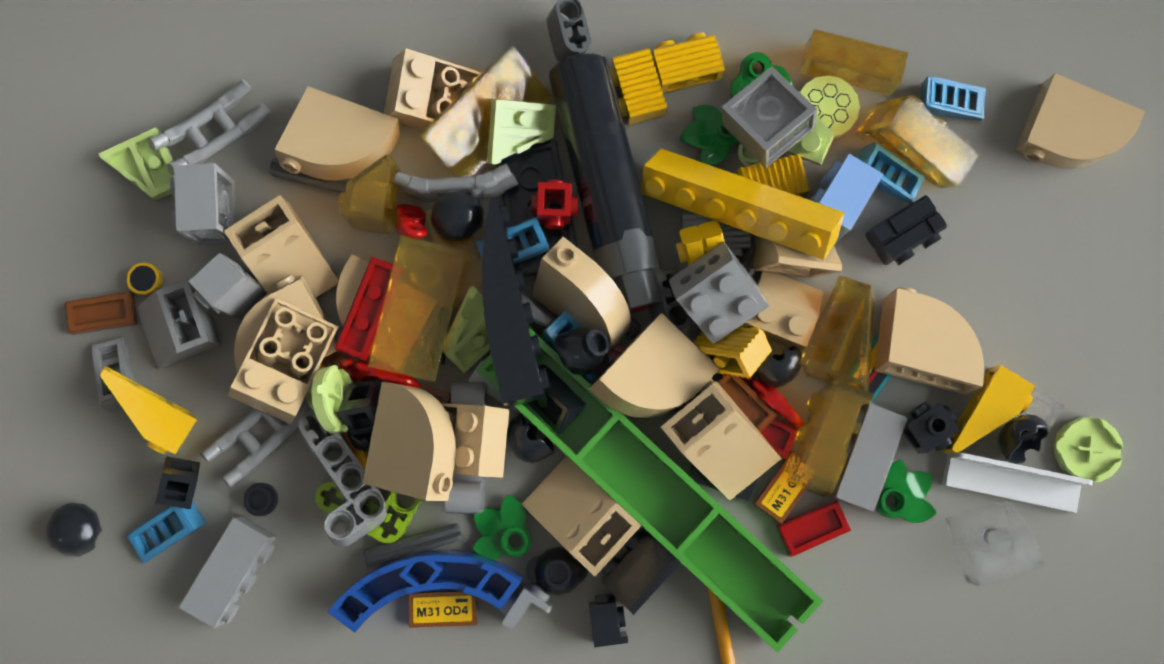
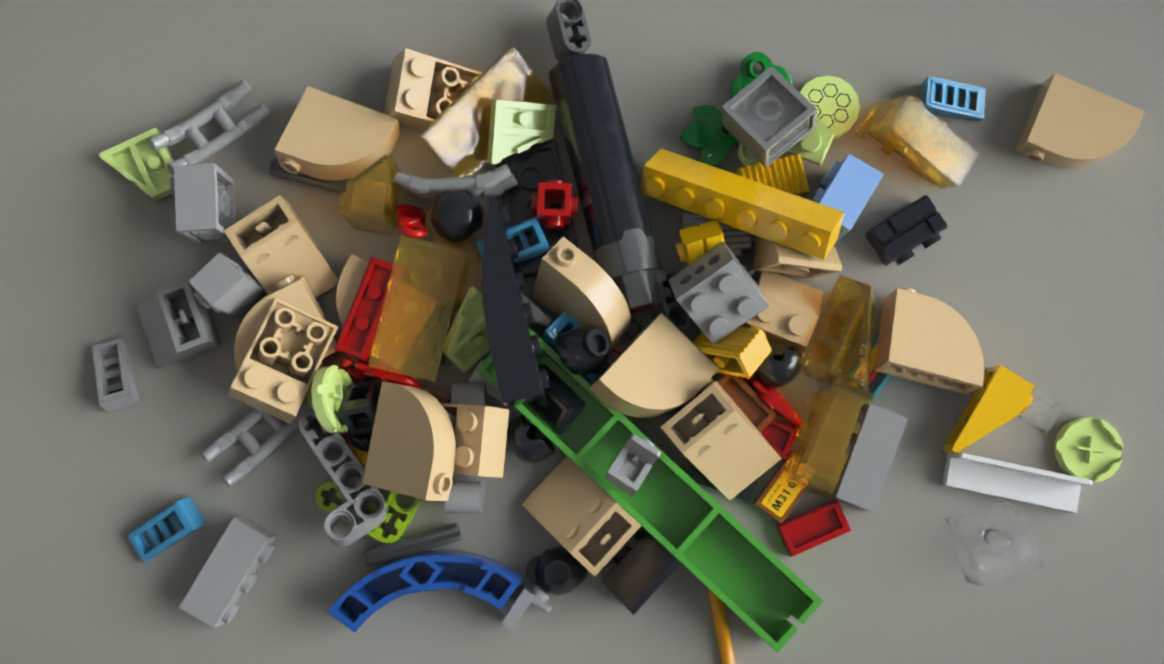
(73, 529): black hair -> none
(101, 313): dark orange tile -> none
(144, 279): tile -> none
(153, 415): yellow slope -> none
(178, 482): black brick -> none
(260, 499): black plate -> none
(442, 609): tile -> none
(498, 526): green plate -> none
(607, 621): black brick -> none
(632, 464): none -> light grey bracket
(638, 86): yellow brick -> none
(688, 62): yellow brick -> none
(854, 61): clear yellow brick -> none
(893, 163): dark azure slope -> none
(909, 494): green plate -> none
(930, 427): black brick -> none
(1022, 435): black hair -> none

